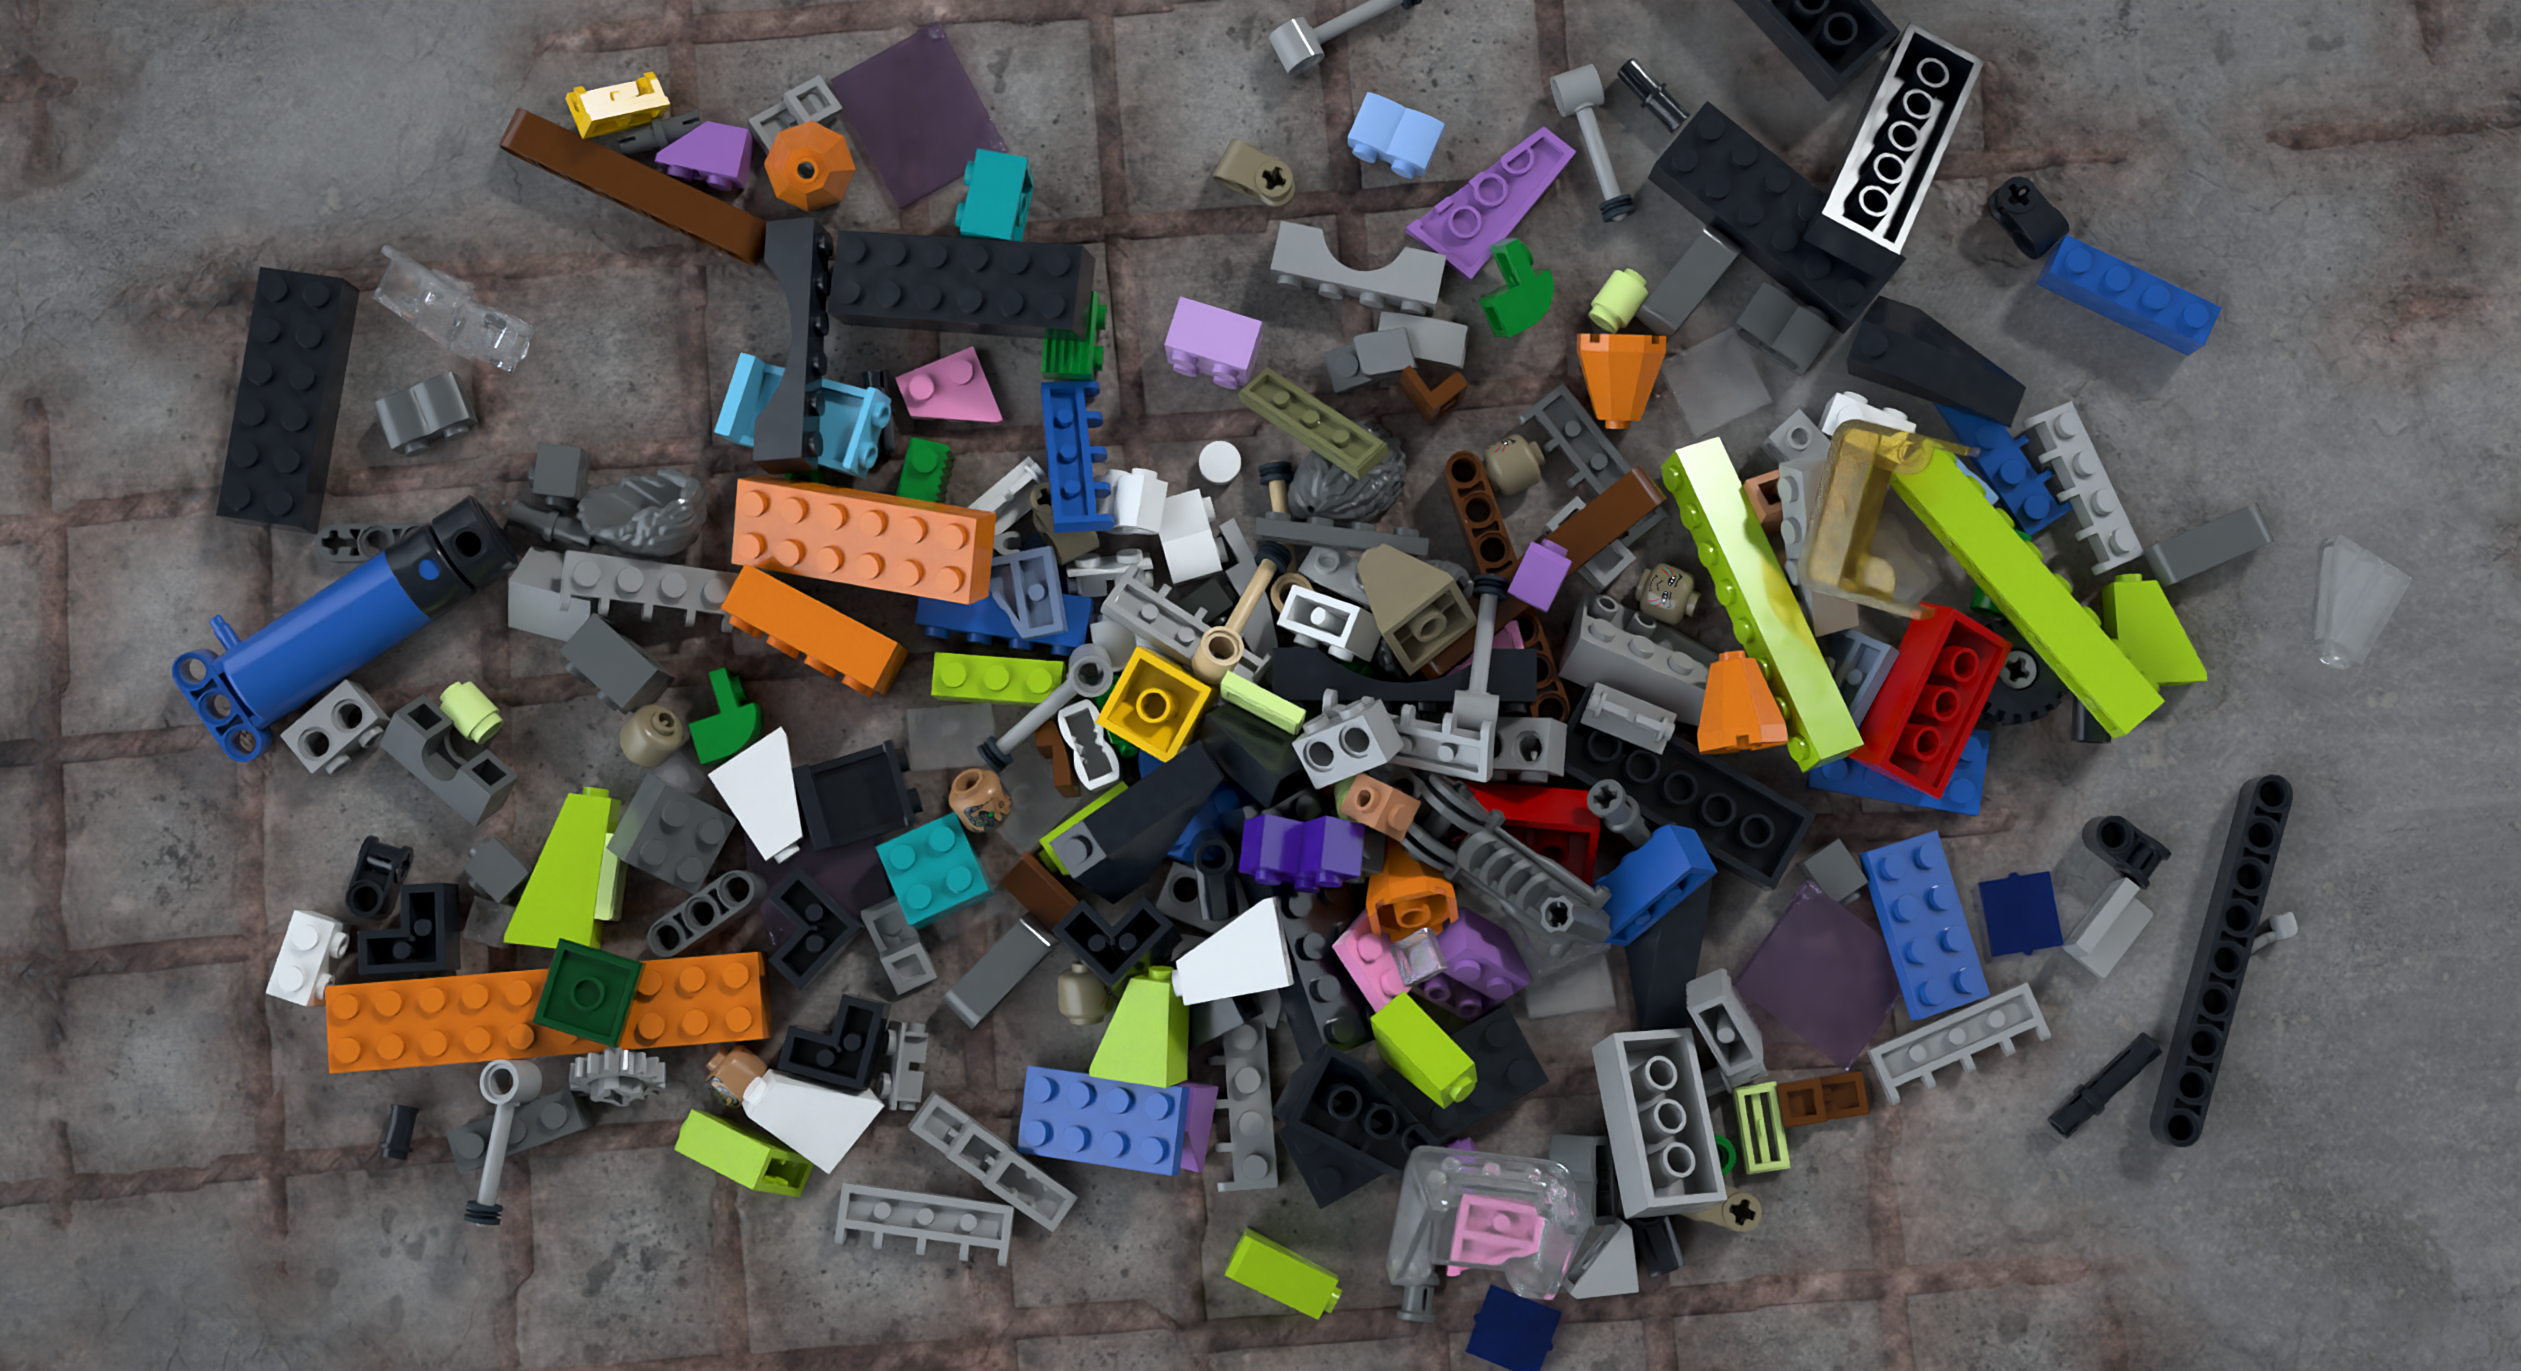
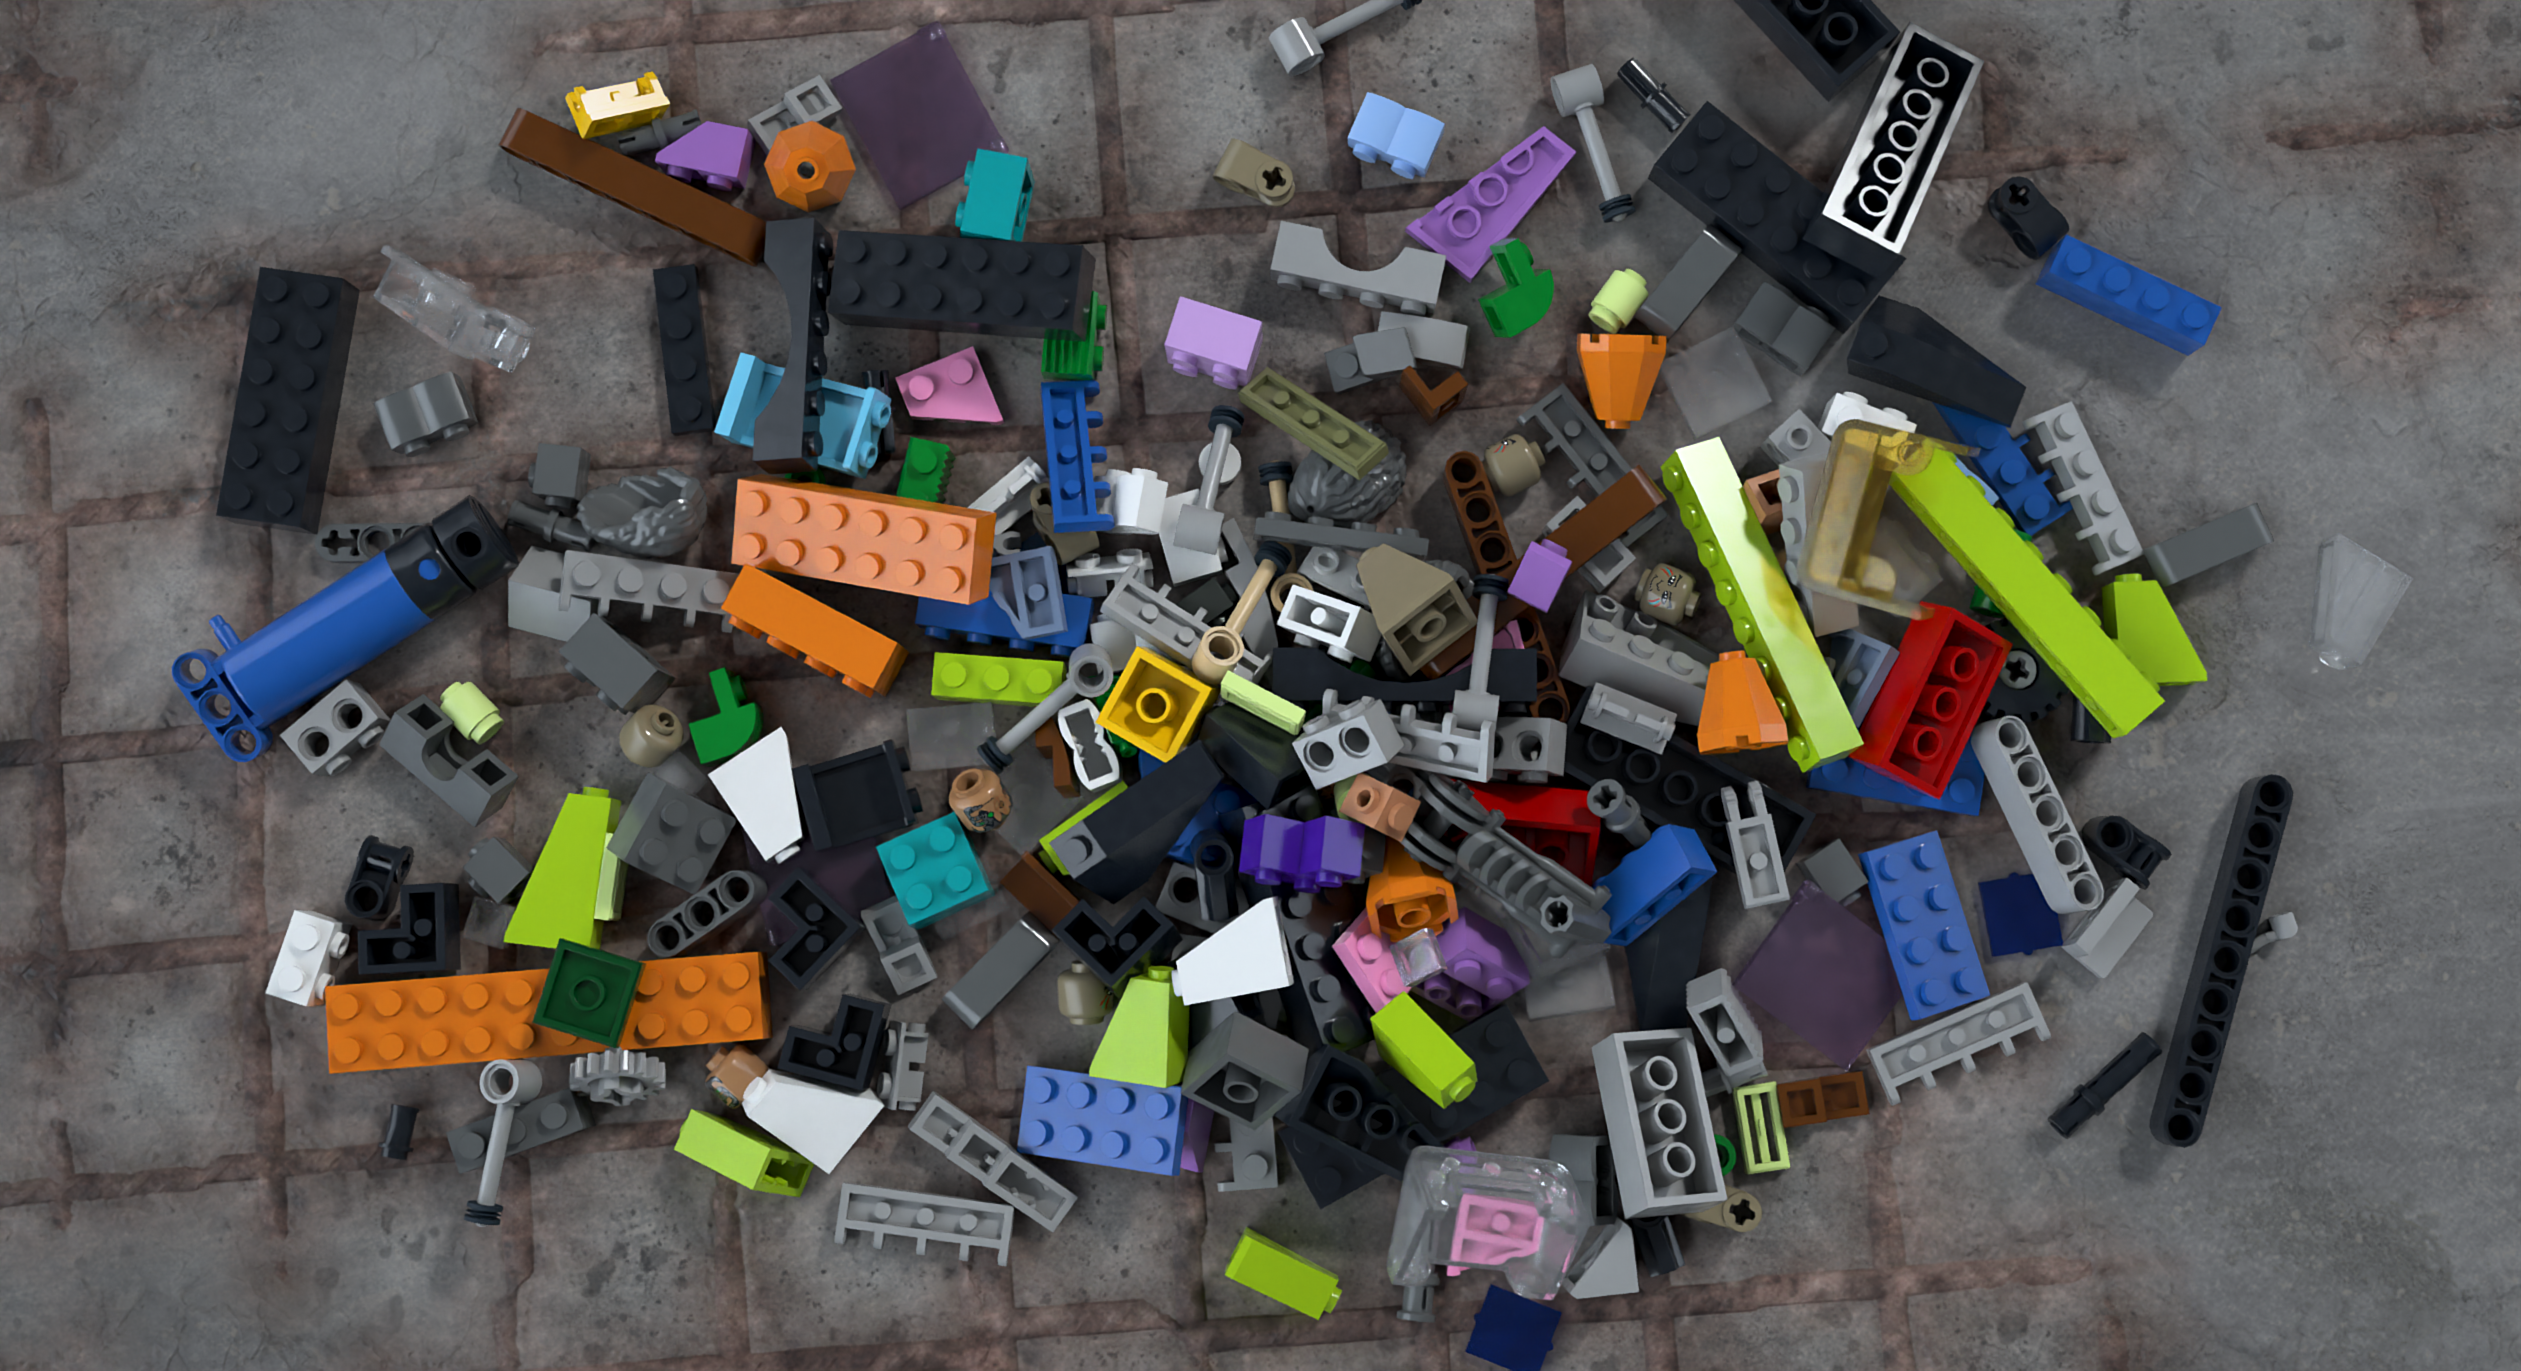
(684, 350): none -> black plate
(1200, 525): none -> light grey piece
(1245, 1071): none -> dark grey brick
(1754, 849): none -> light grey hinge
(2053, 830): none -> light grey beam

